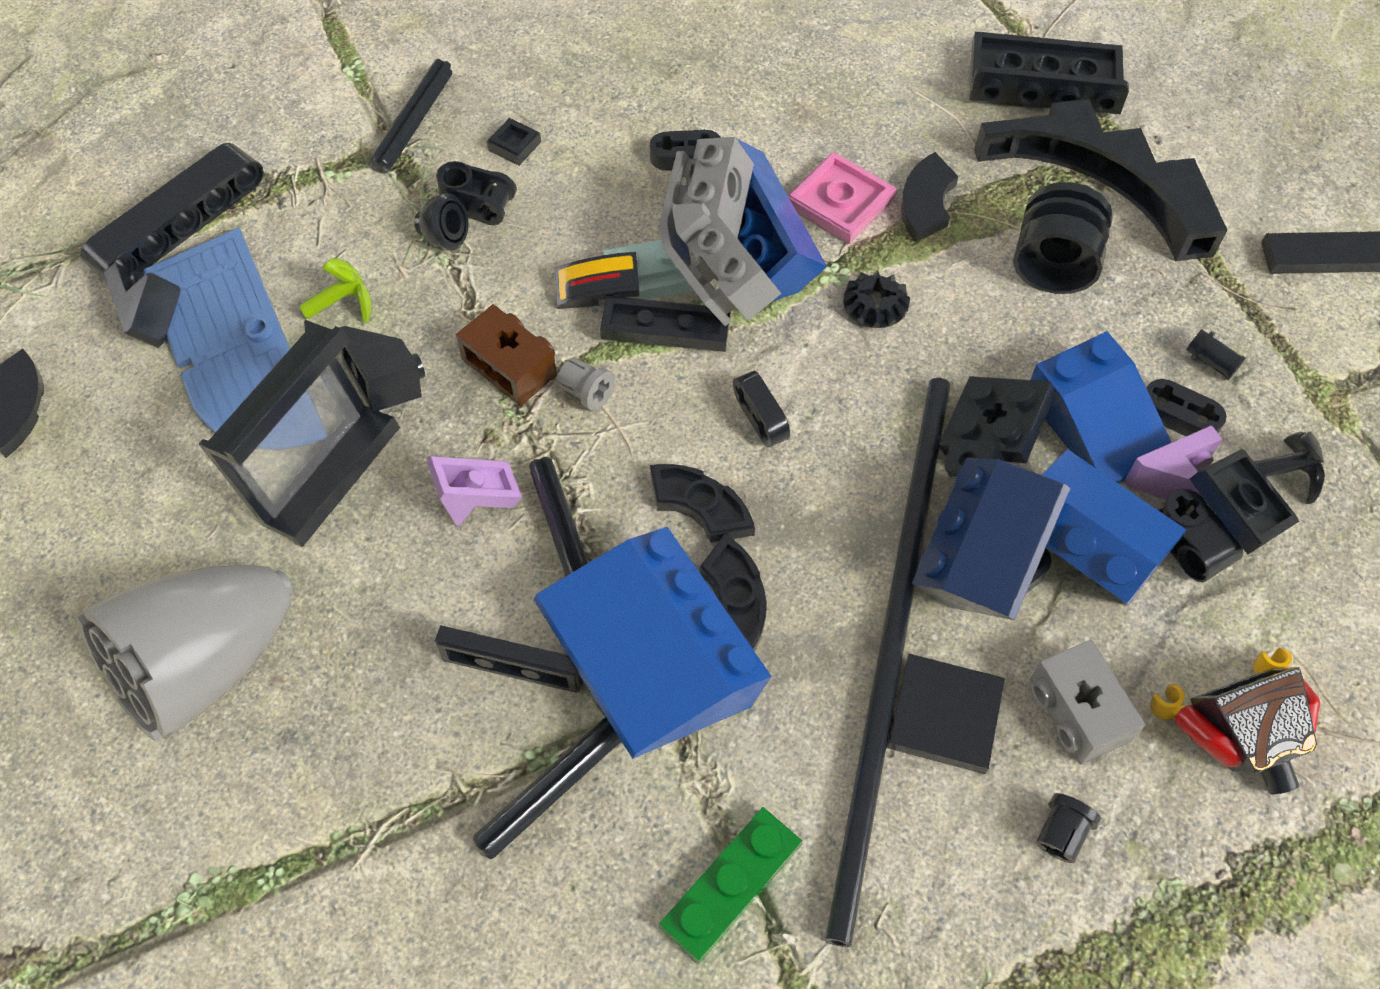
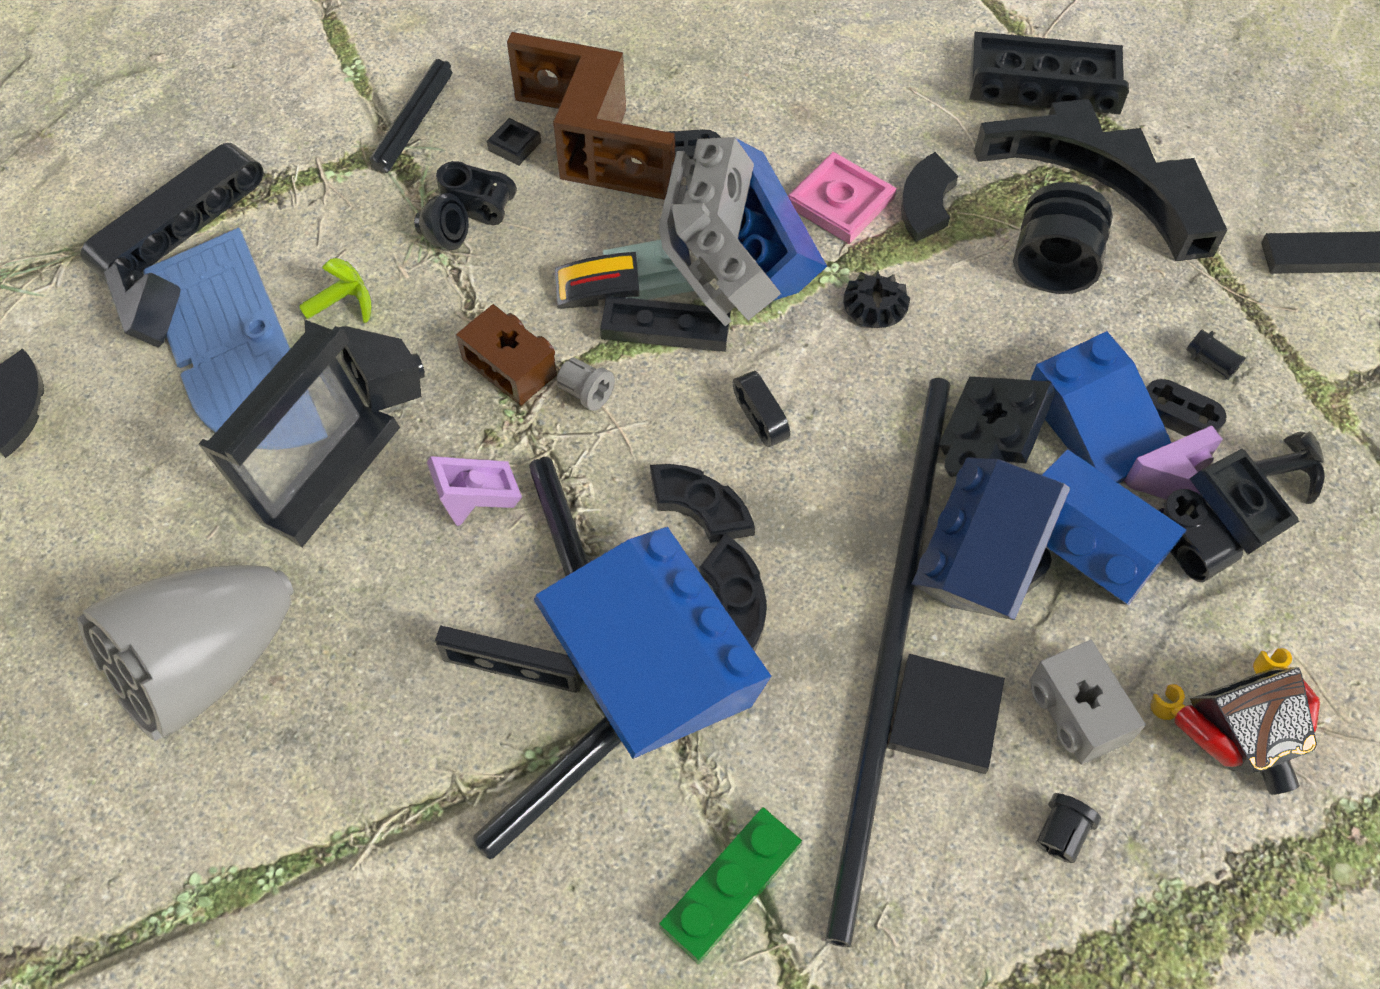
(588, 127): none -> reddish brown bracket

